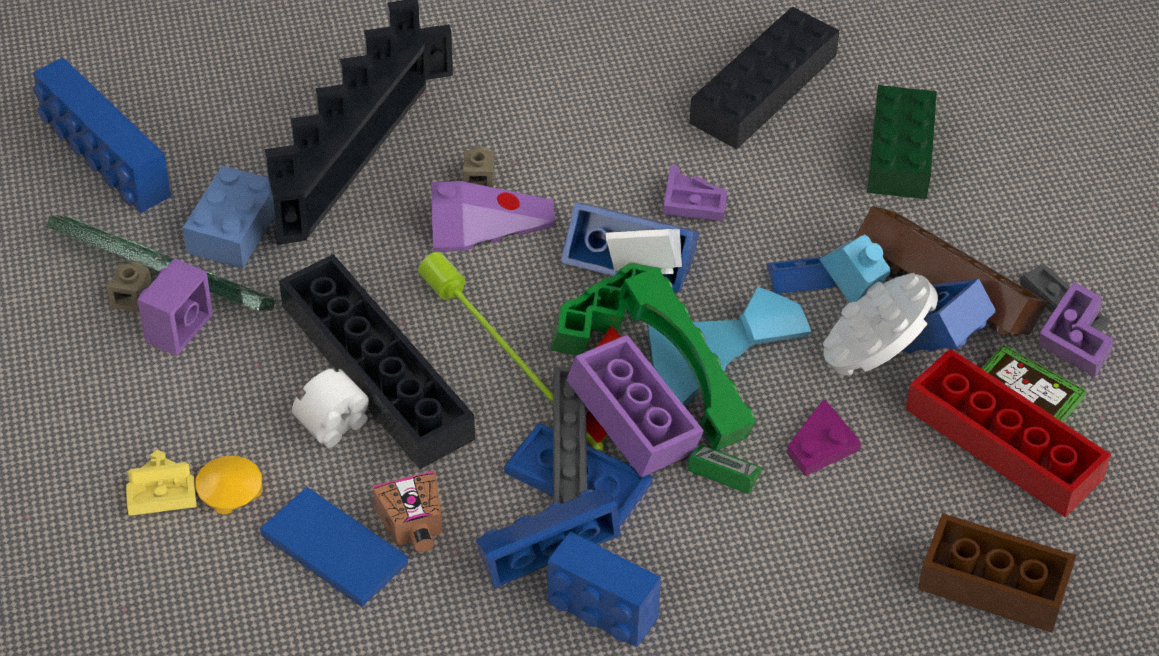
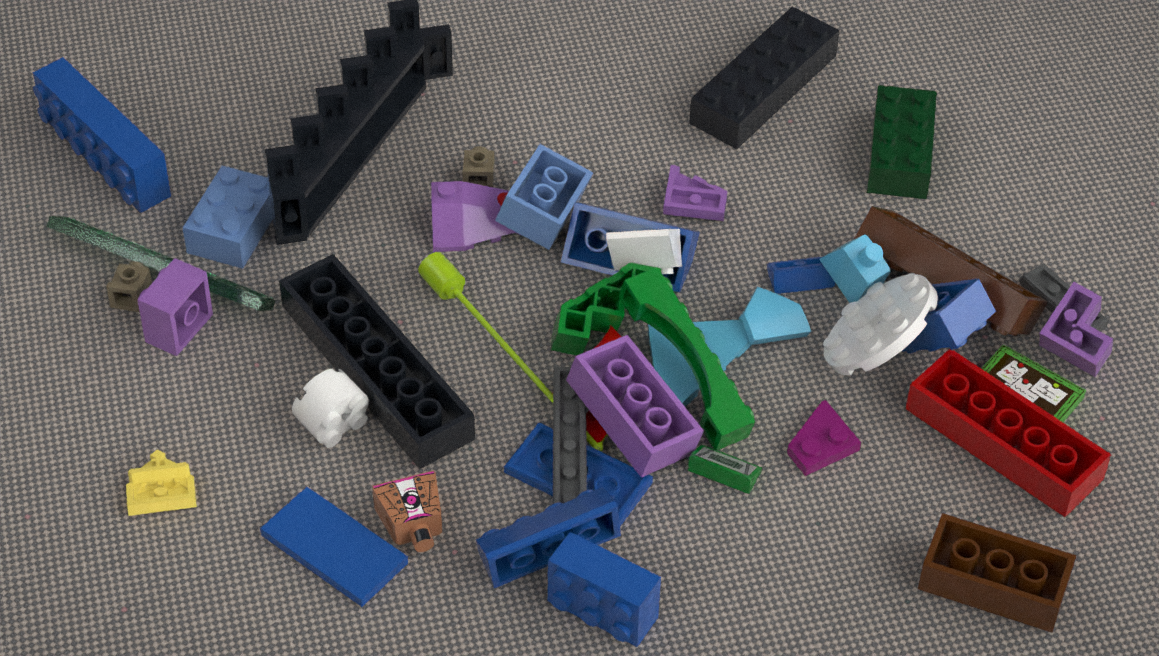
(228, 483): yellow dish -> none
(543, 196): none -> medium blue brick

